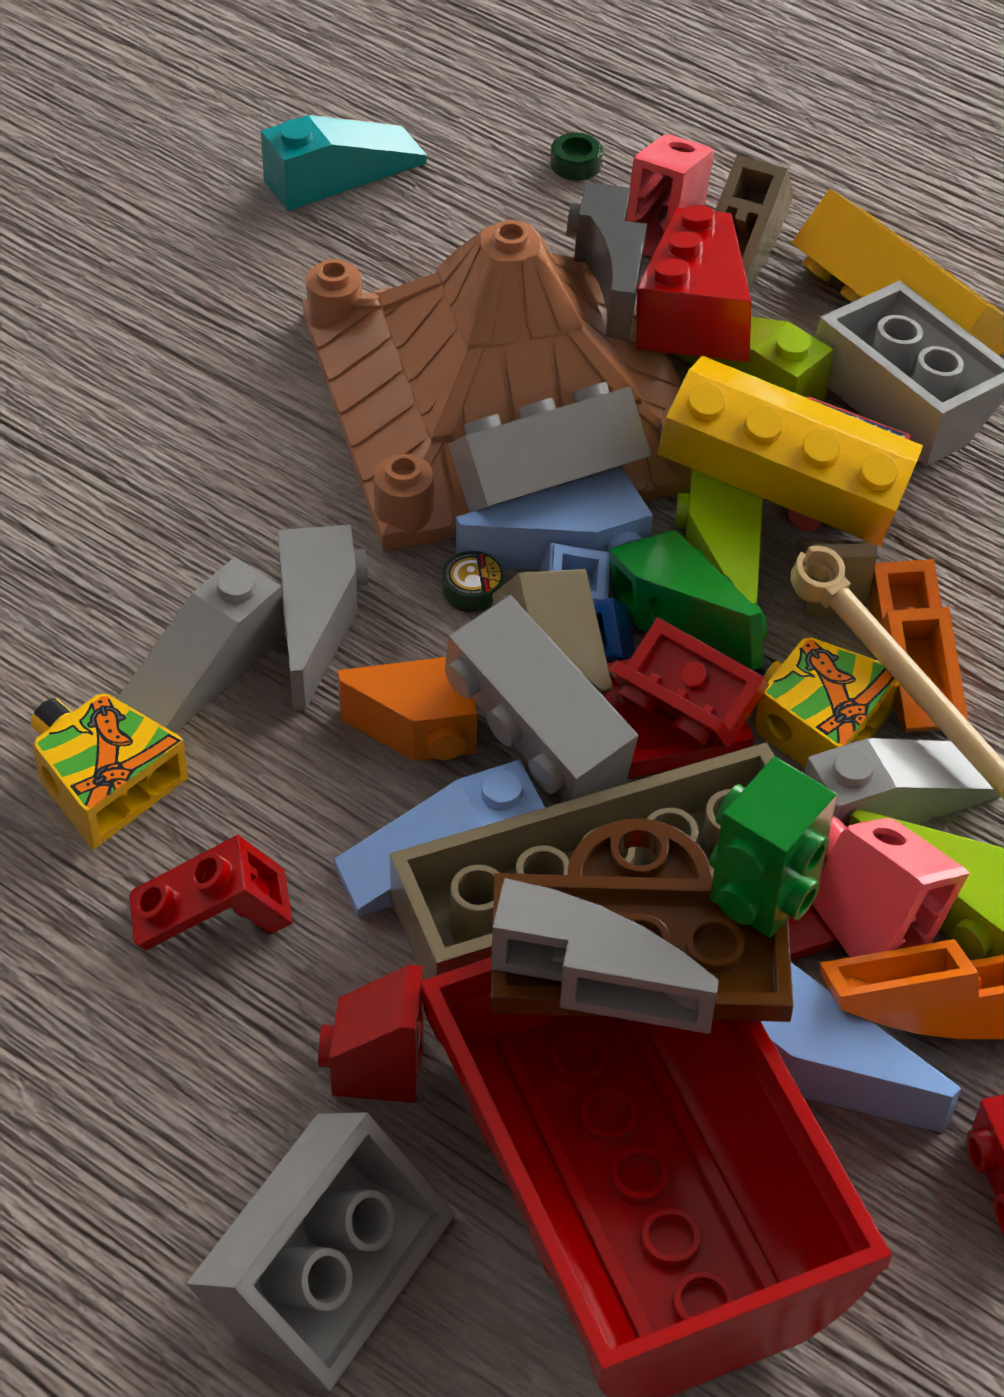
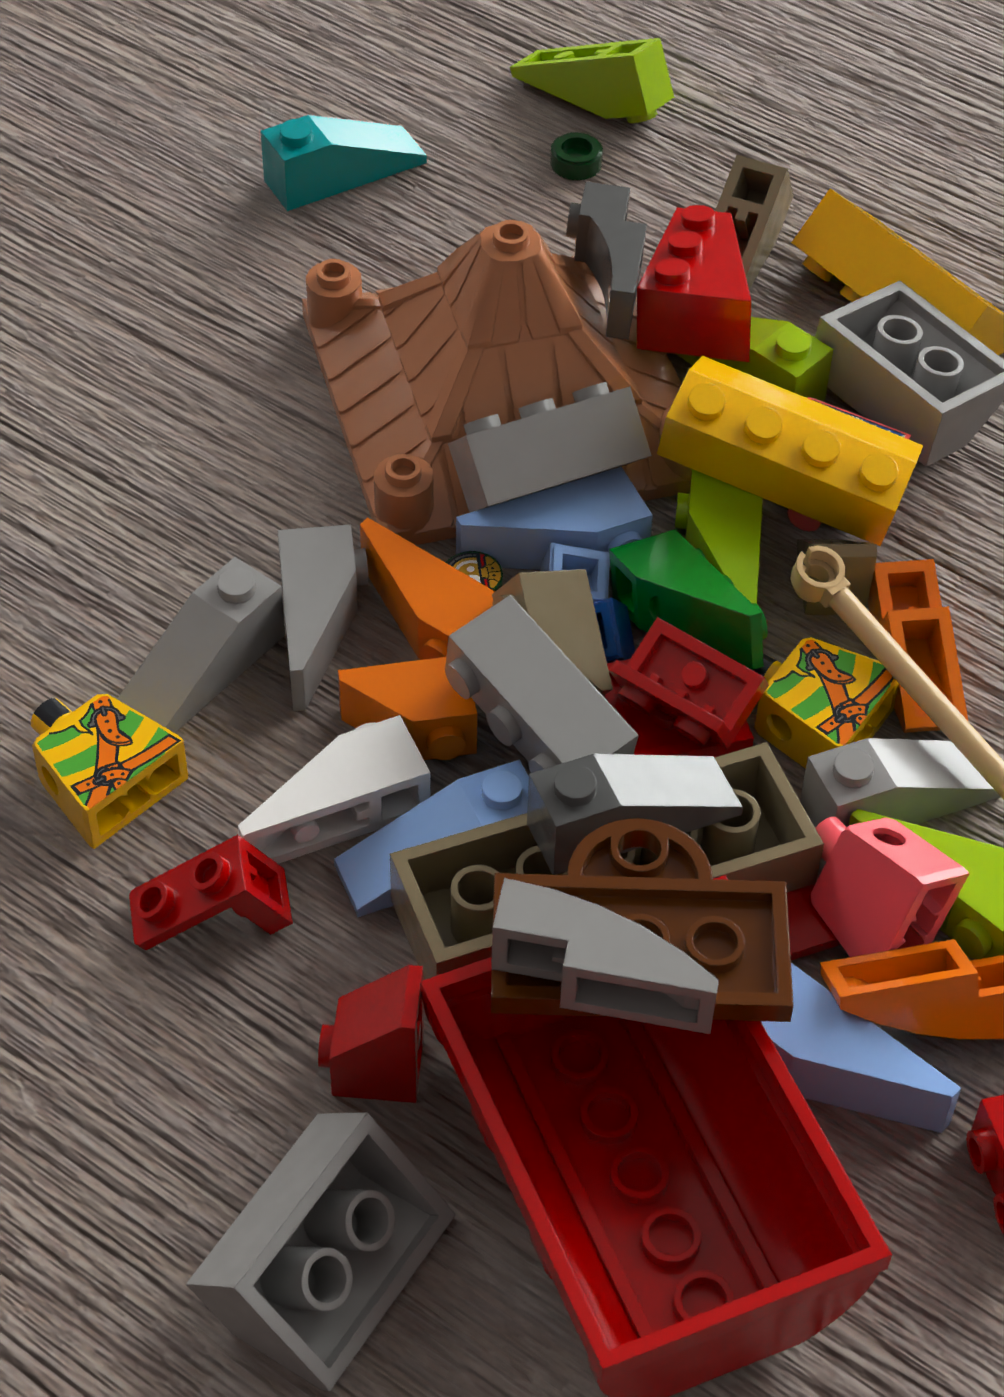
(342, 792): none -> white slope
(421, 590): none -> orange slope
(603, 78): none -> lime slope
(604, 788): none -> dark grey slope
(665, 177): coral torso -> none
(771, 847): green brick -> none

